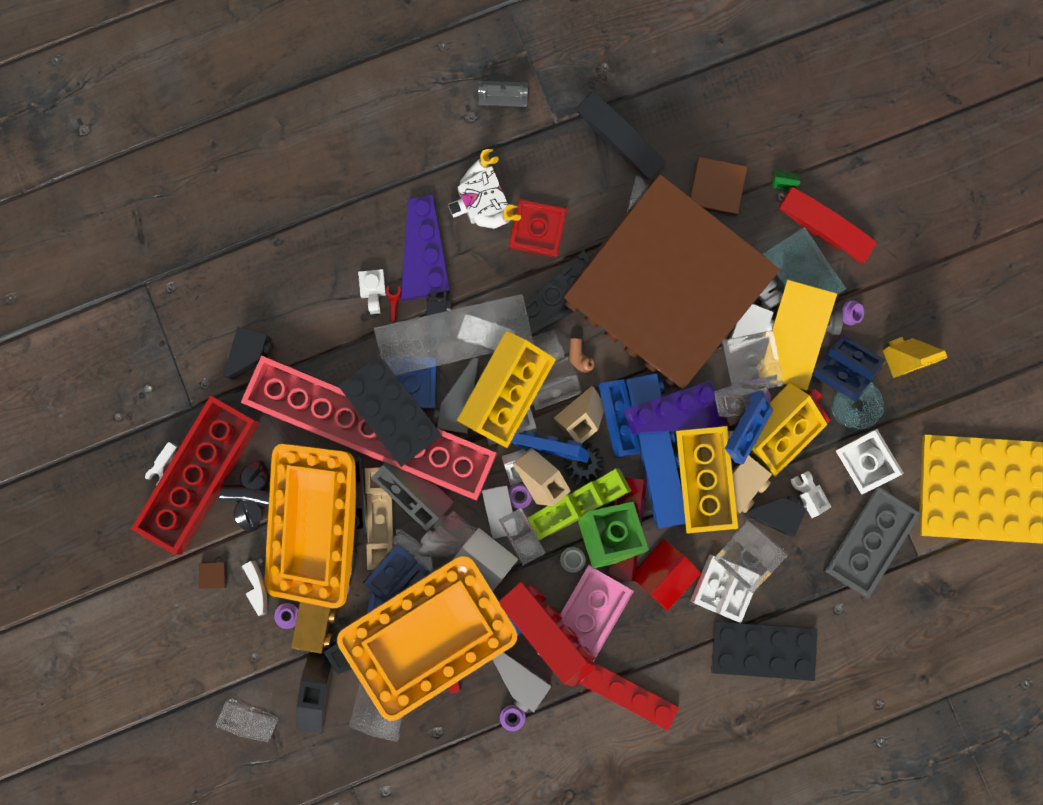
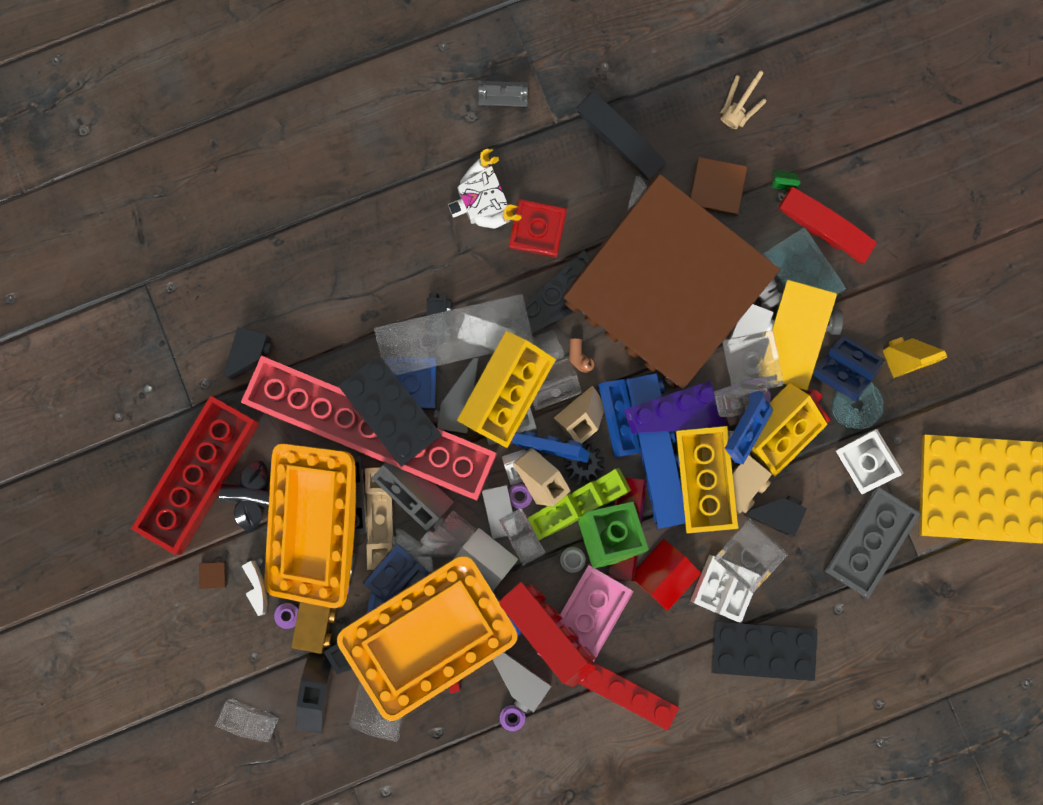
(162, 461): white plate -> none
(371, 287): white plate -> none
(393, 302): red hand -> none
(423, 253): dark purple wing -> none
(734, 115): none -> tan plant
(812, 496): white plate -> none
(852, 312): medium lavender plate -> none

